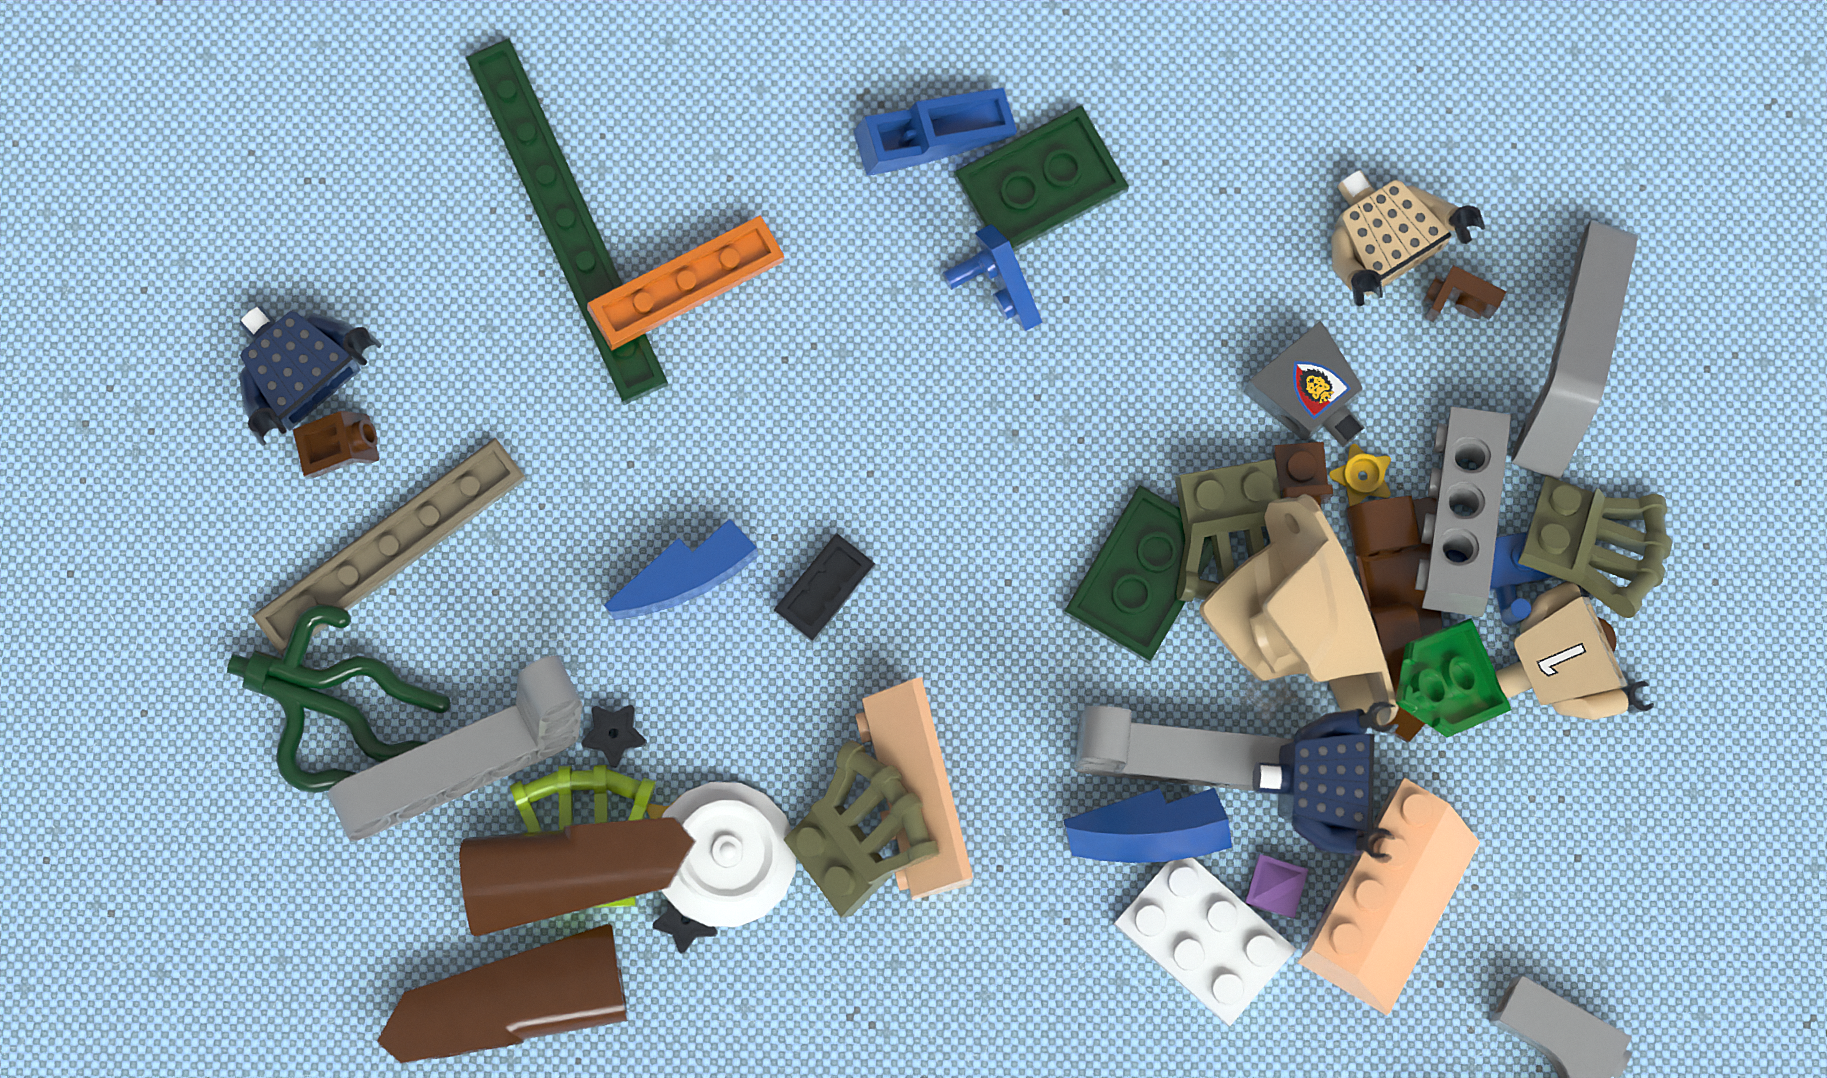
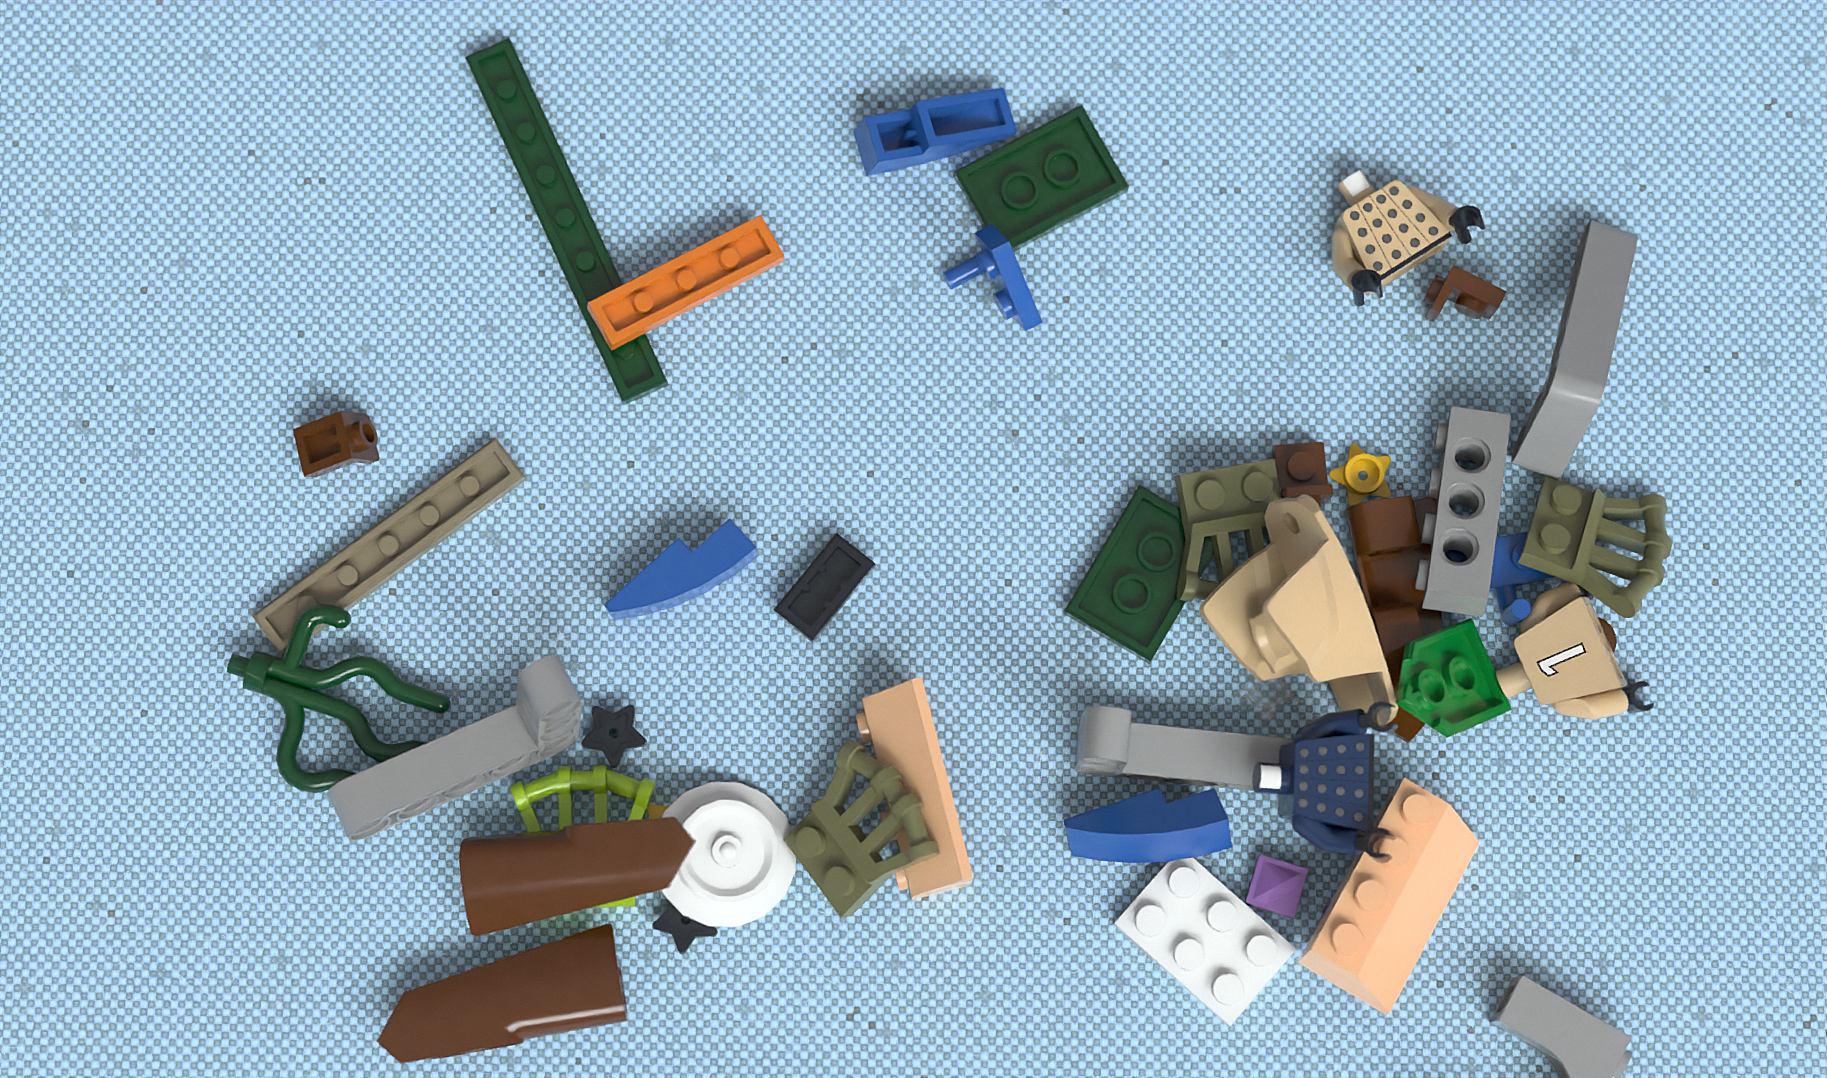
(295, 366): dark blue torso -> none
(1310, 388): dark grey torso -> none

